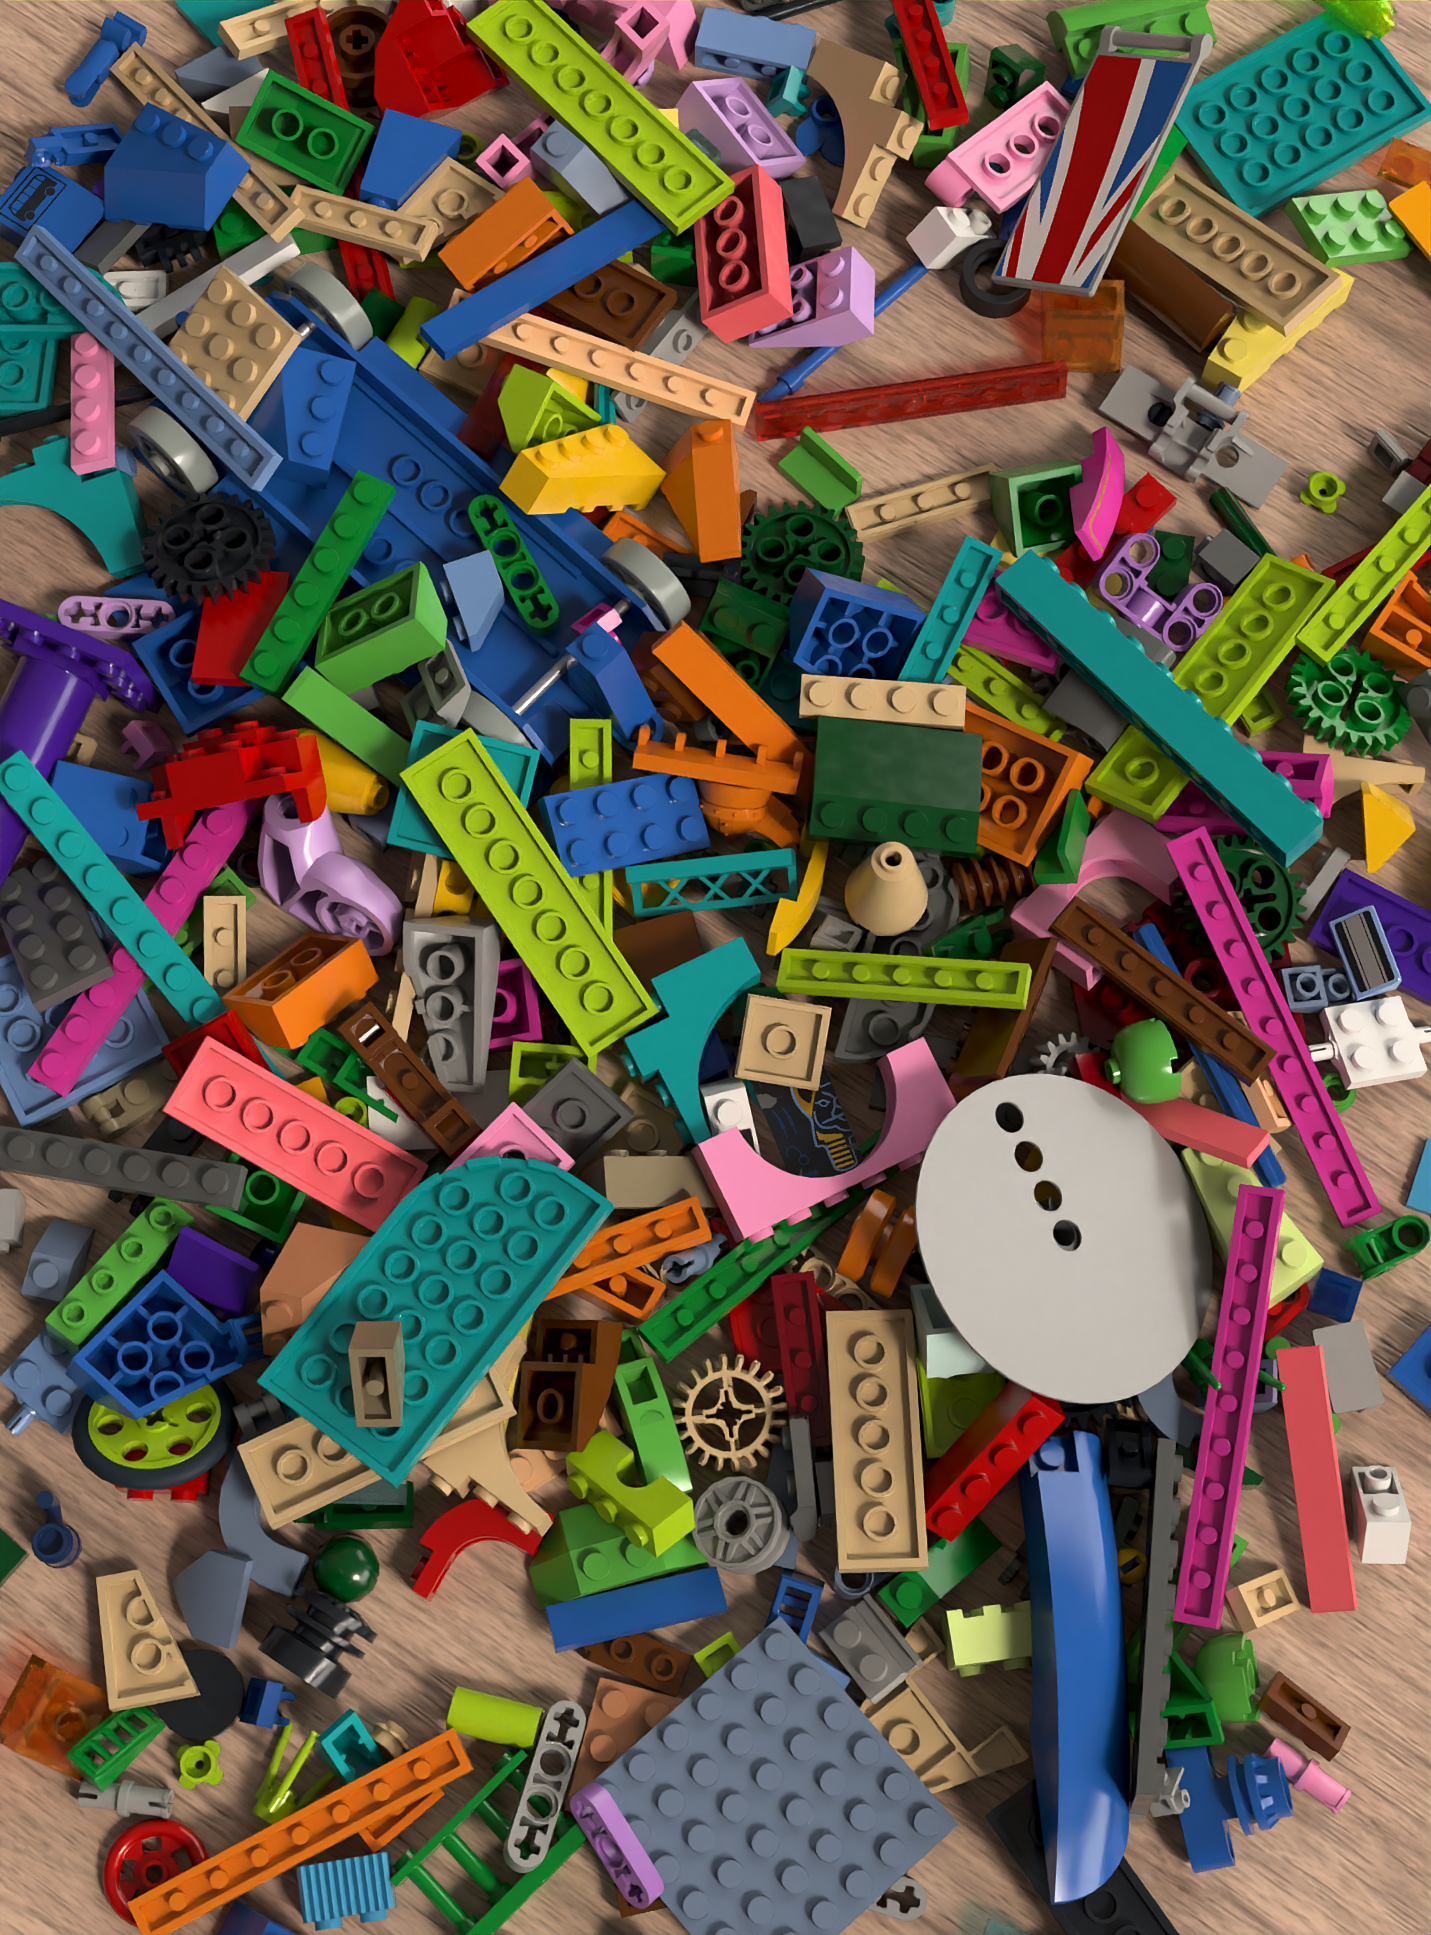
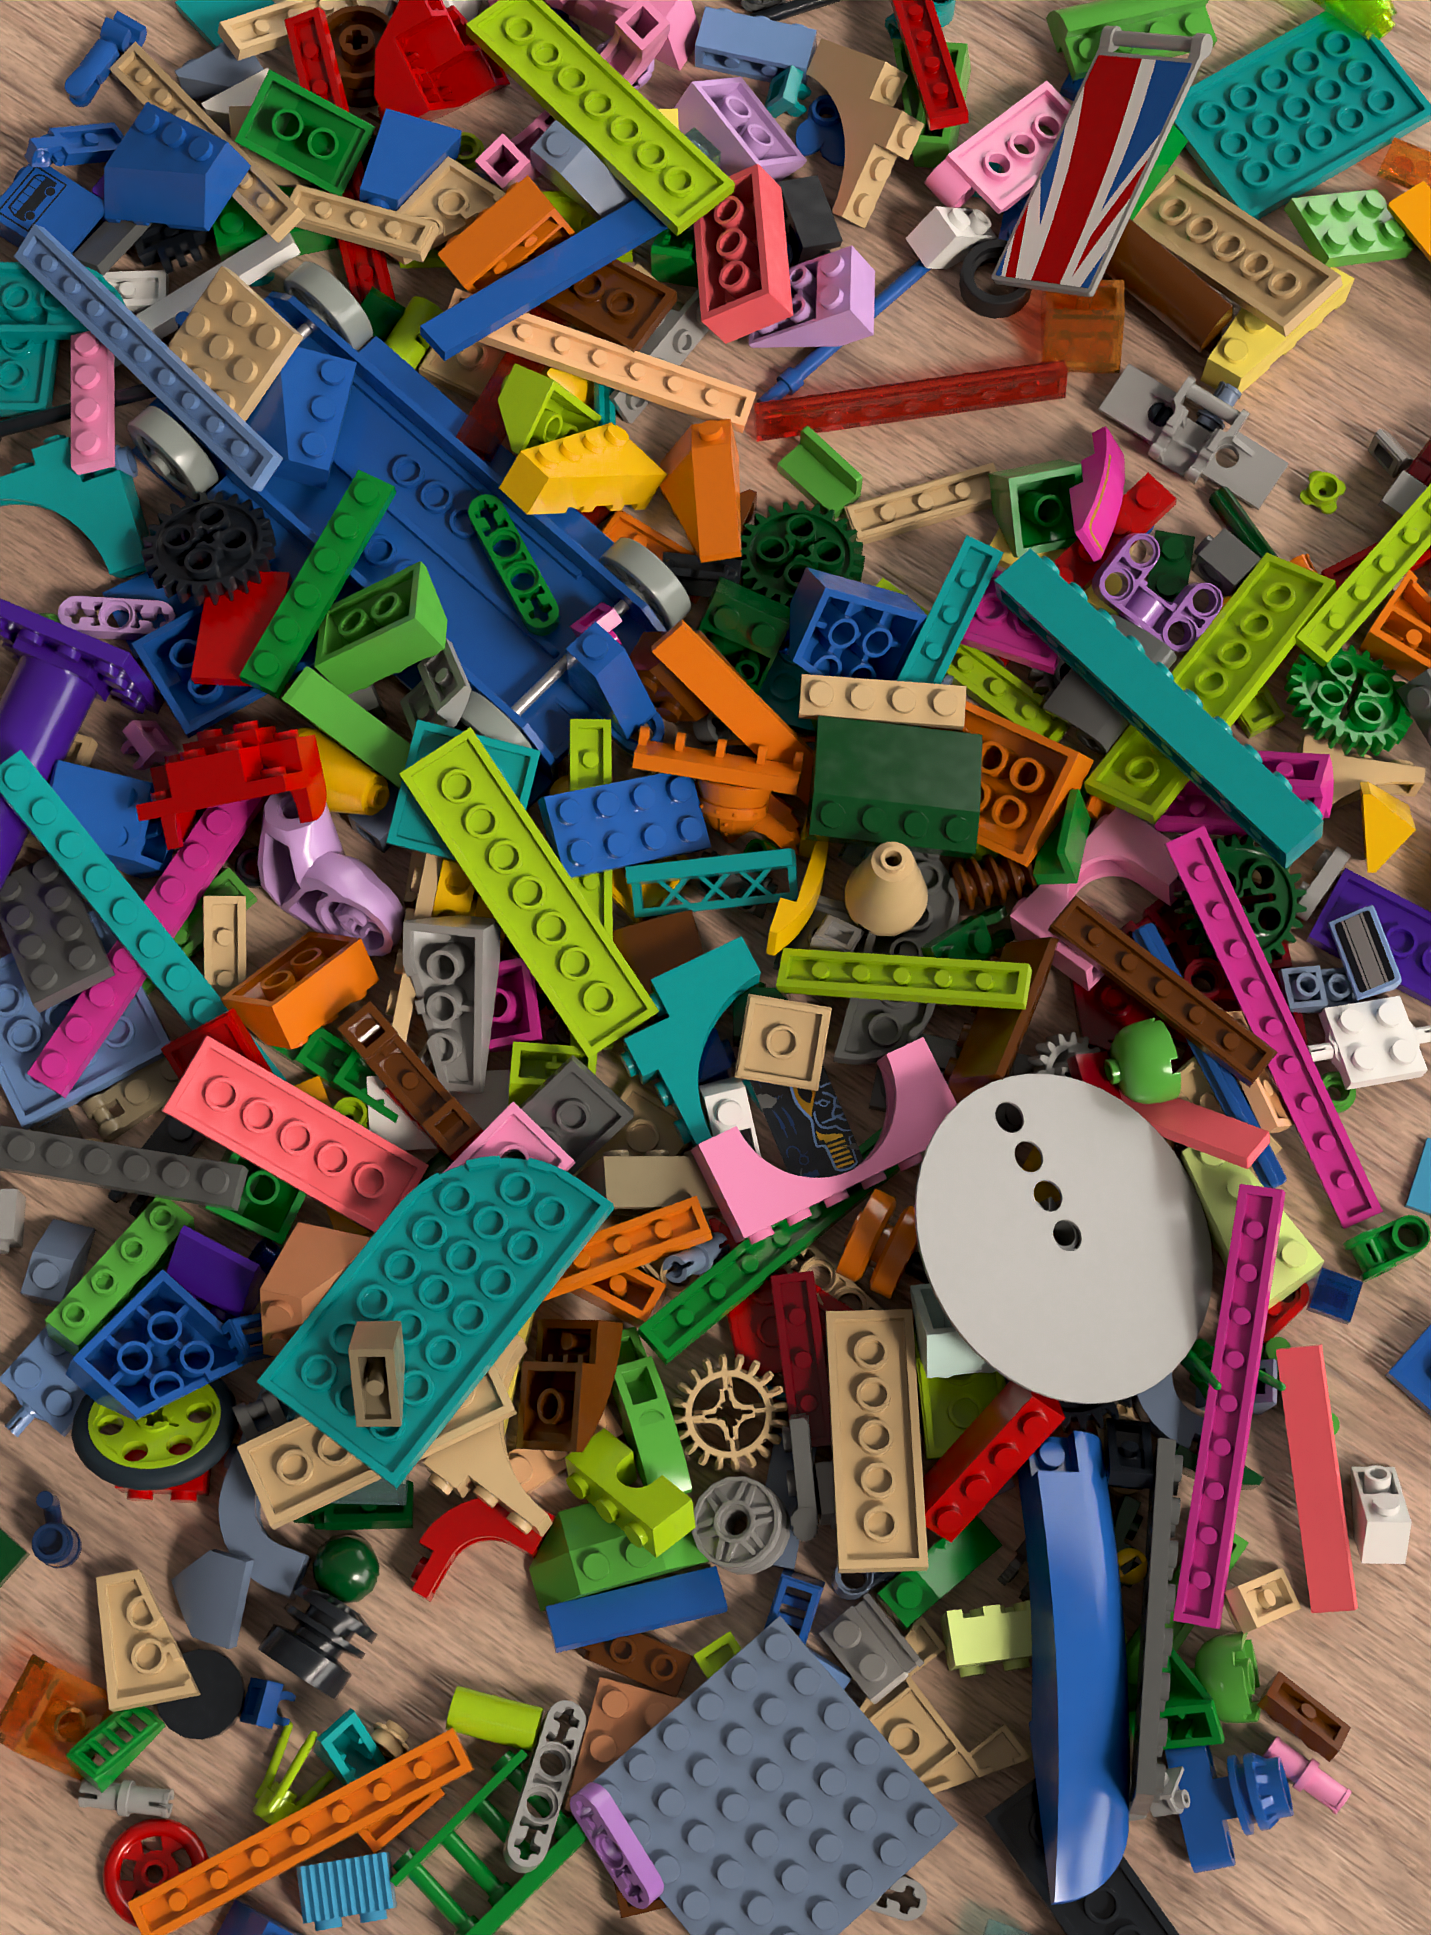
(191, 1755): lime plate -> none
(477, 596): medium blue slope -> none
(1012, 75): dark green slope -> none
(1349, 1368): light grey panel -> none

